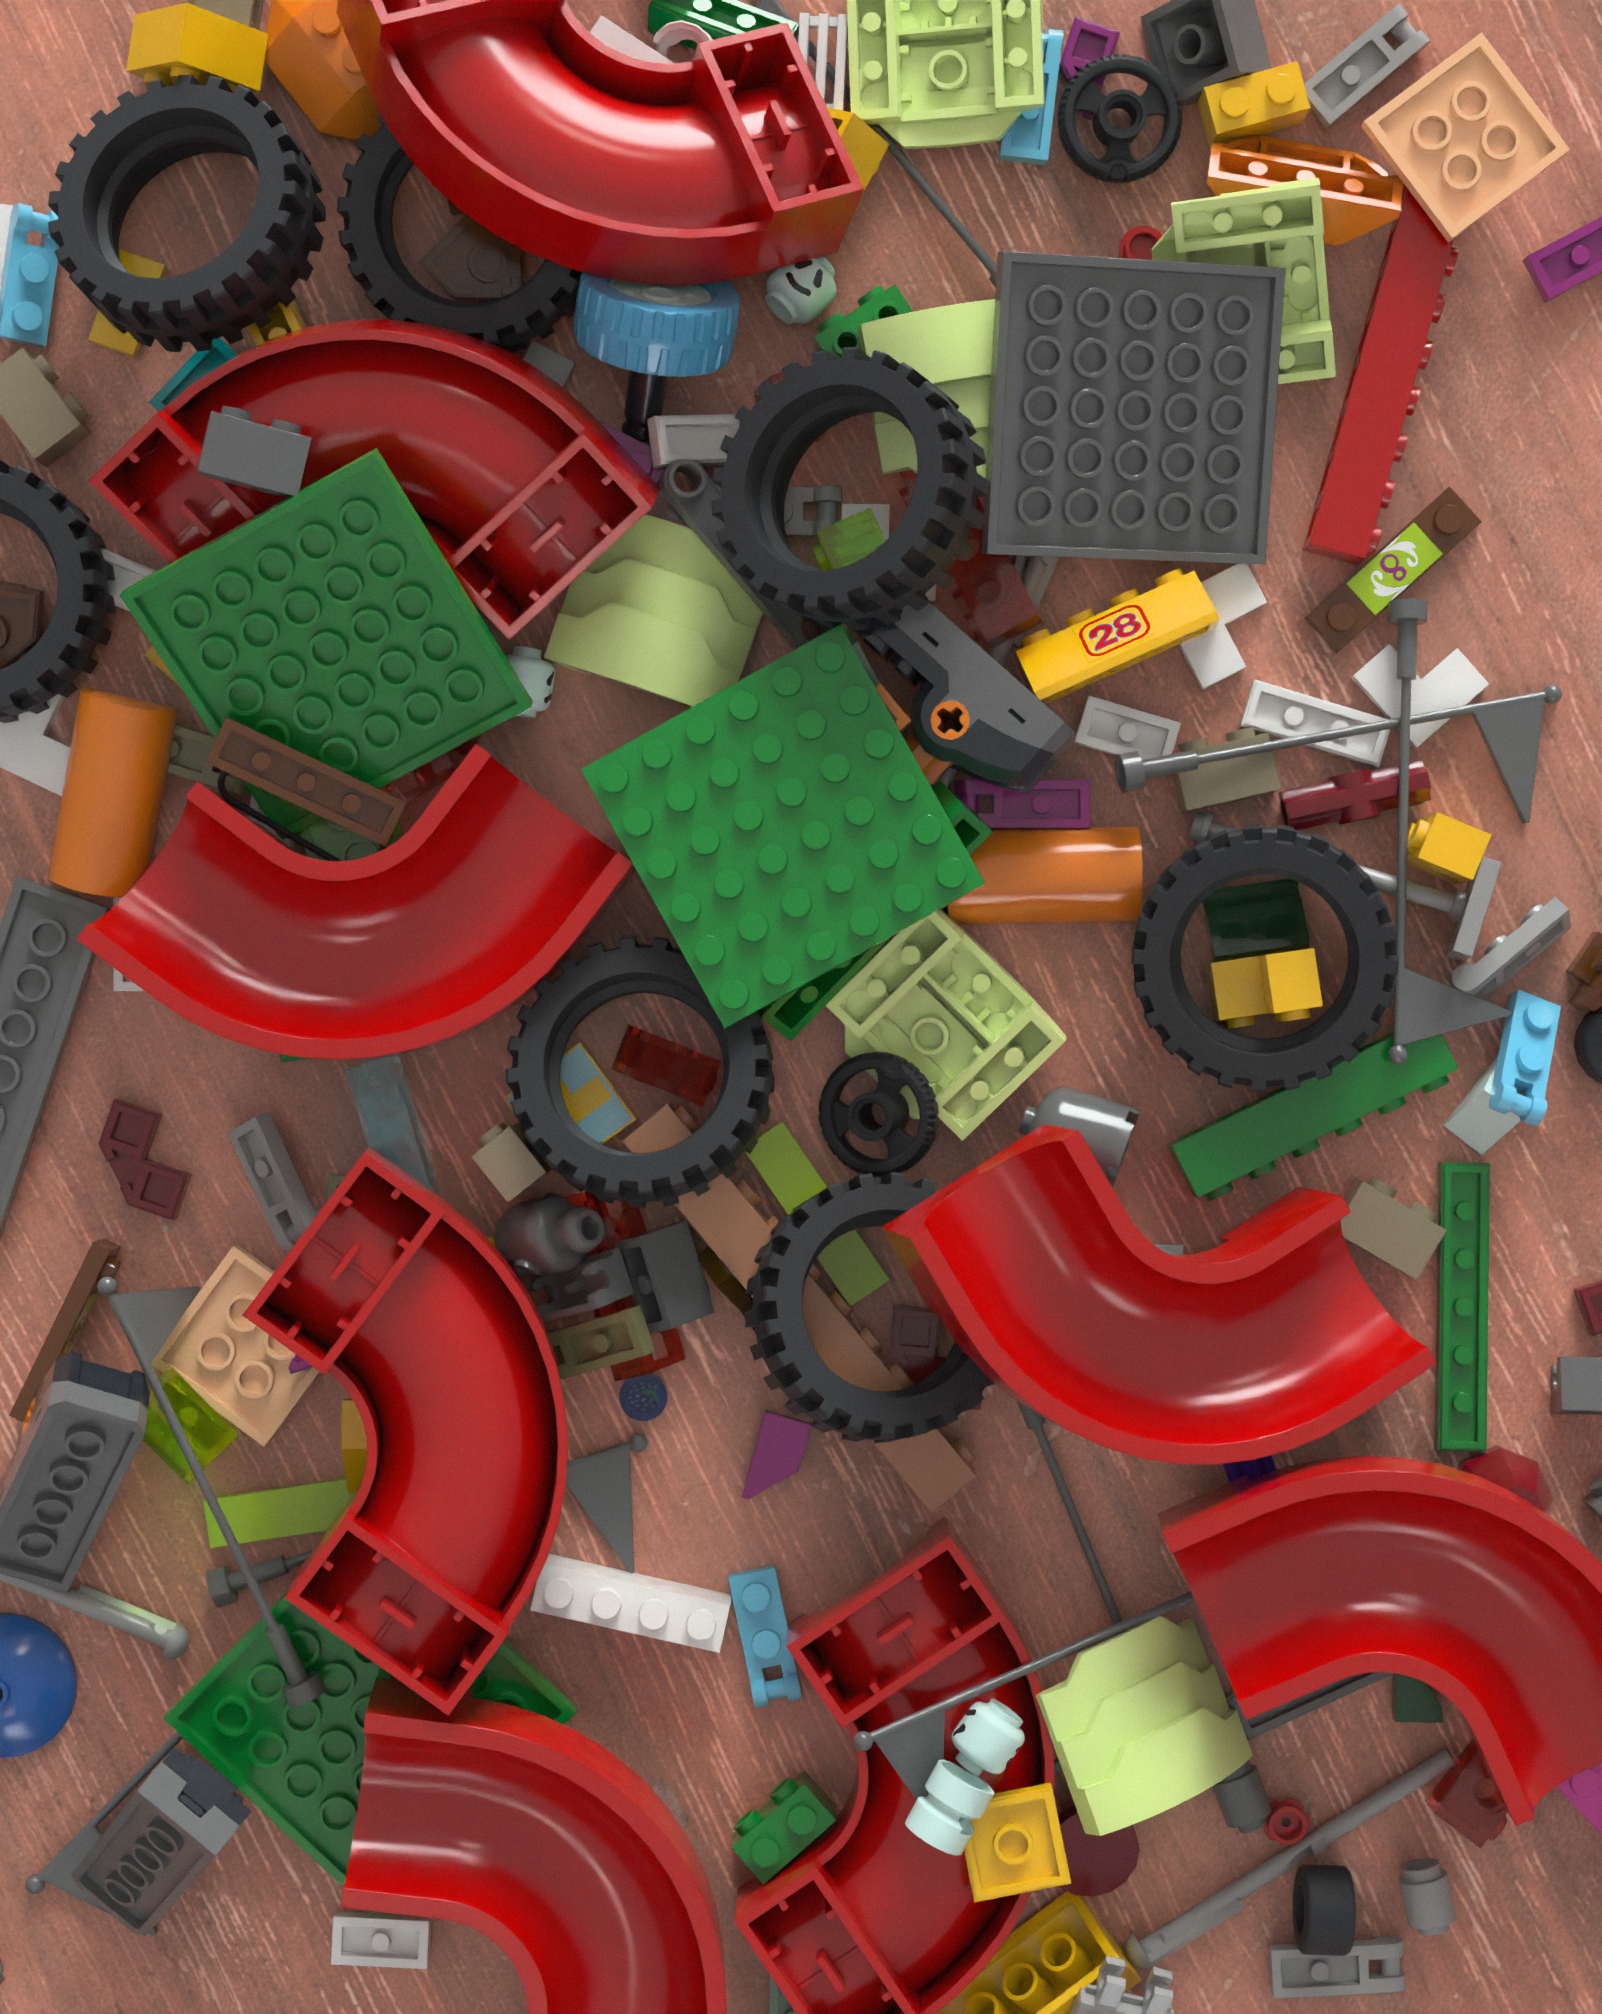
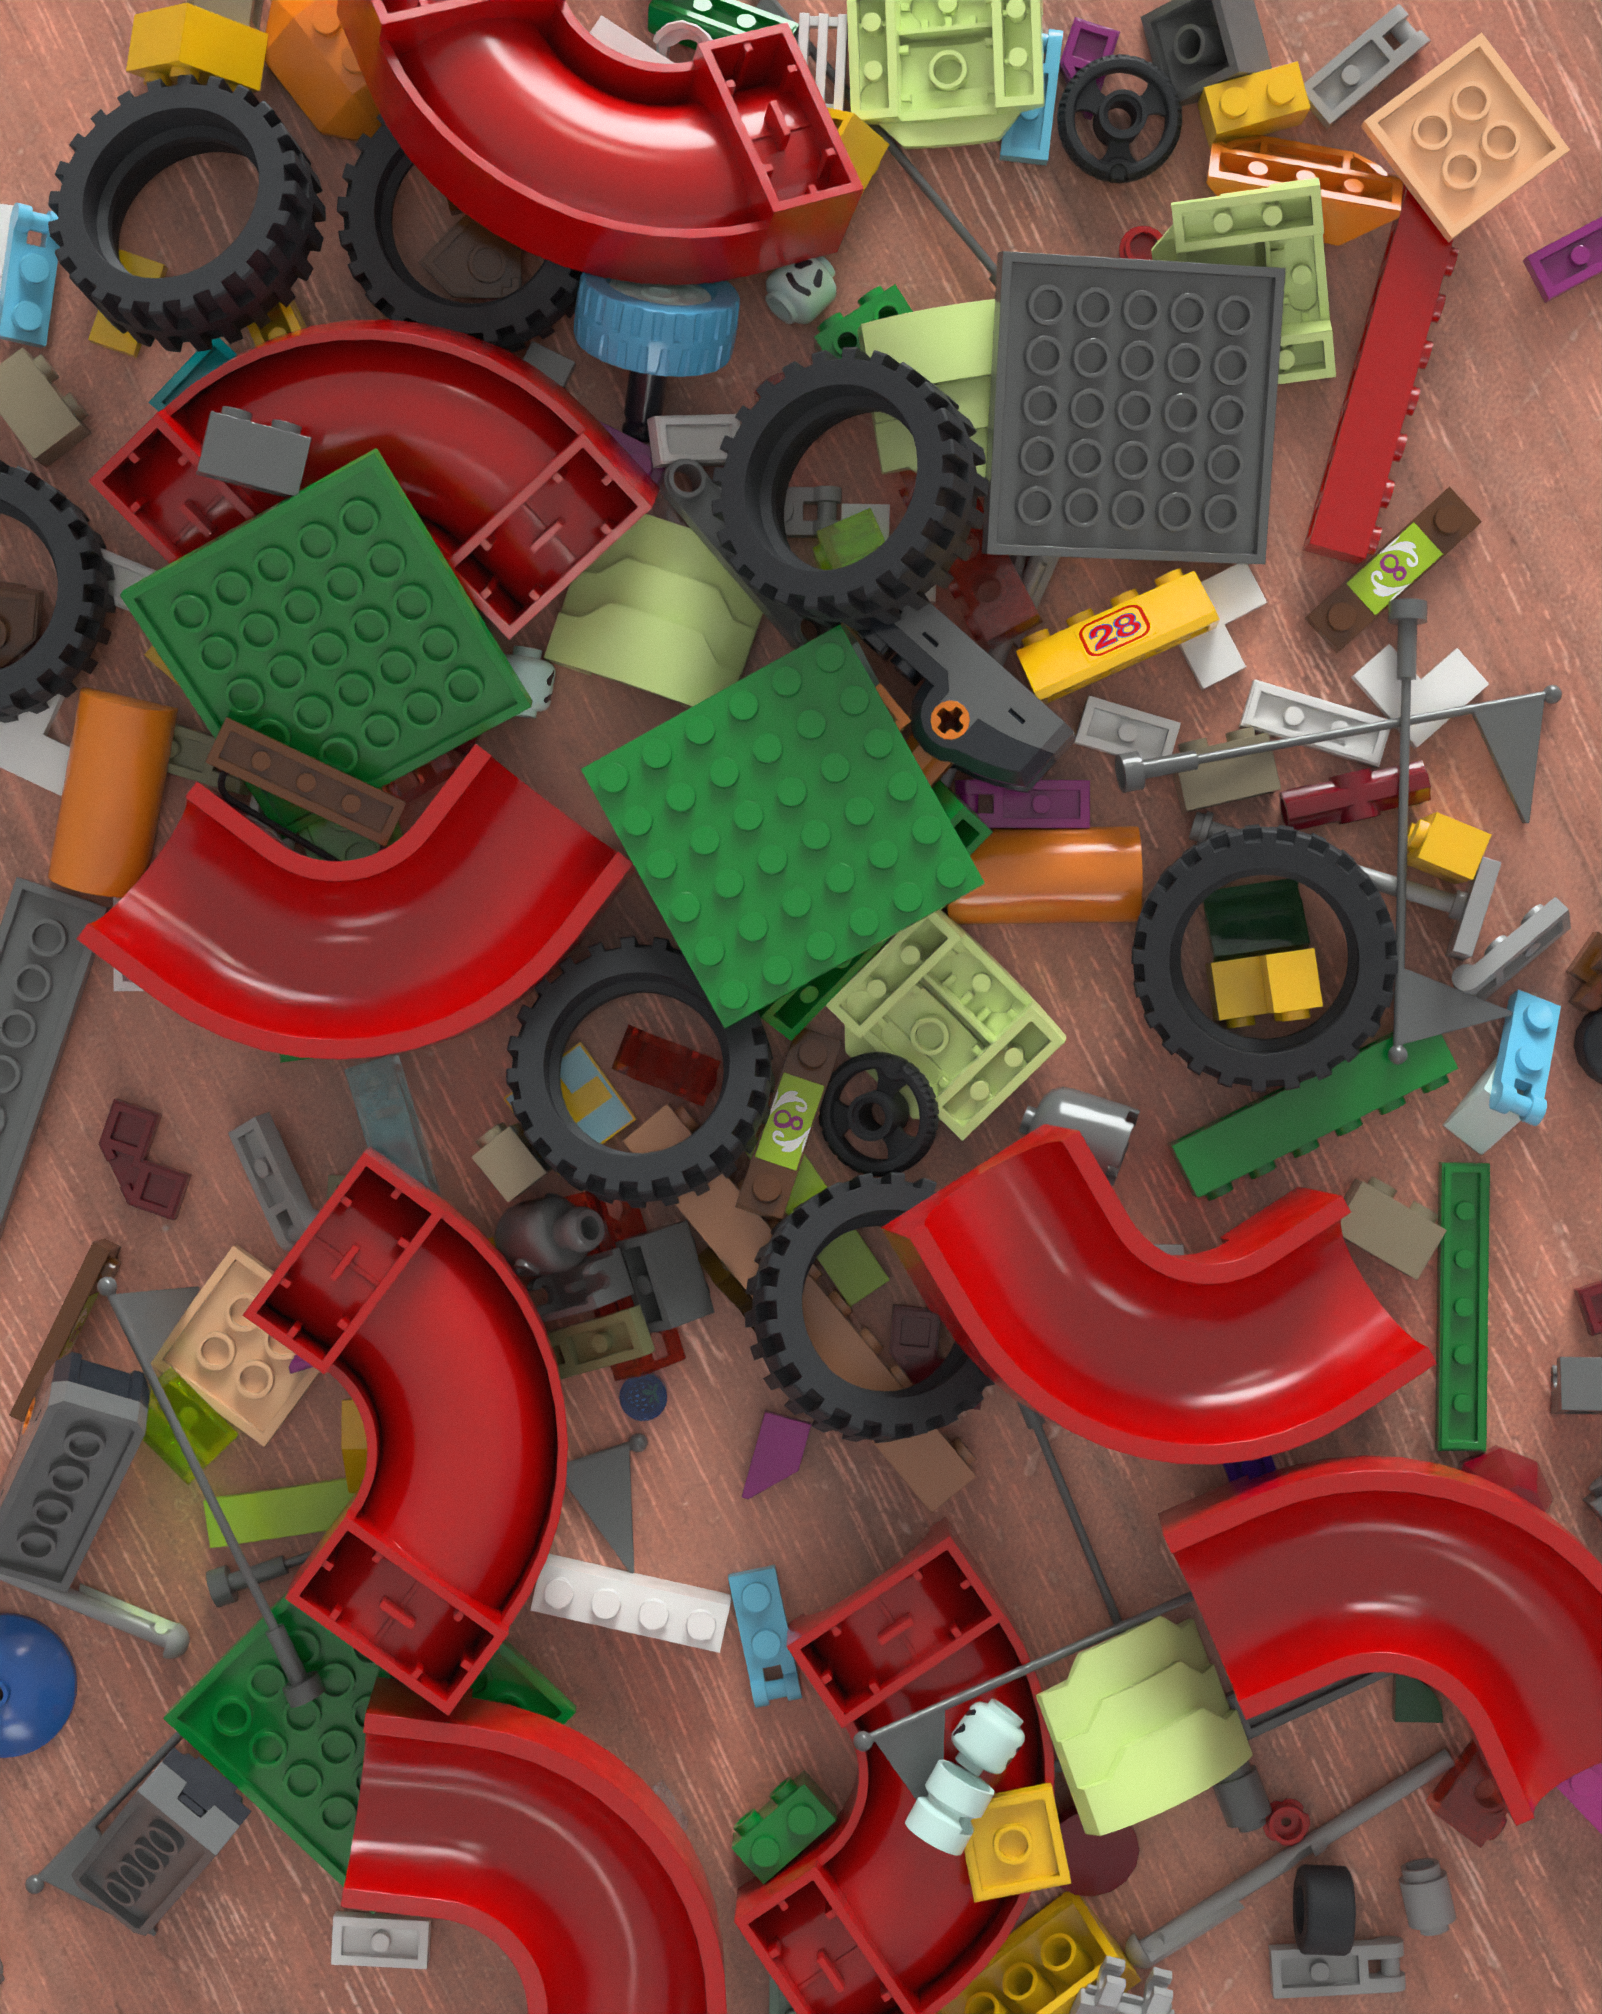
(789, 1124): none -> plate

